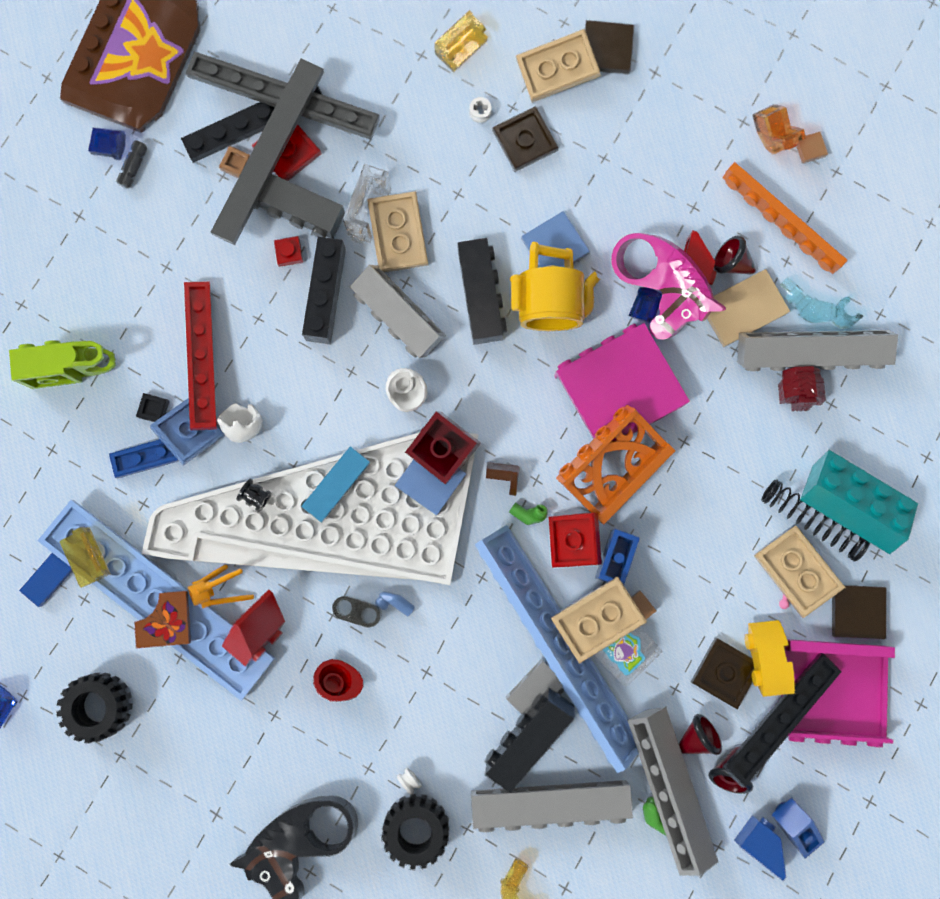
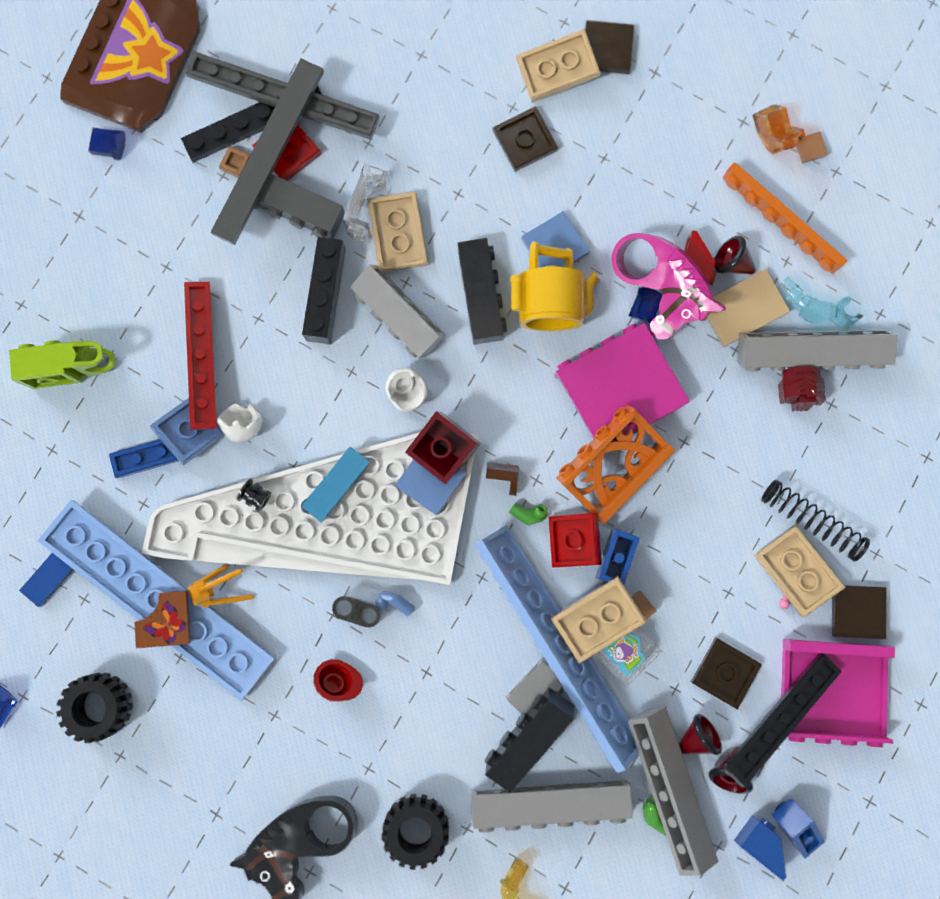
(84, 557): clear yellow panel -> none
(131, 164): dark grey axle -> none
(152, 407): black tile -> none
(255, 630): red slope -> none
(288, 251): red plate -> none
(409, 781): white bush -> none
(460, 41): clear yellow hinge -> none
(474, 114): white bush -> none
(771, 669): yellow brick -> none
(860, 502): teal brick -> none

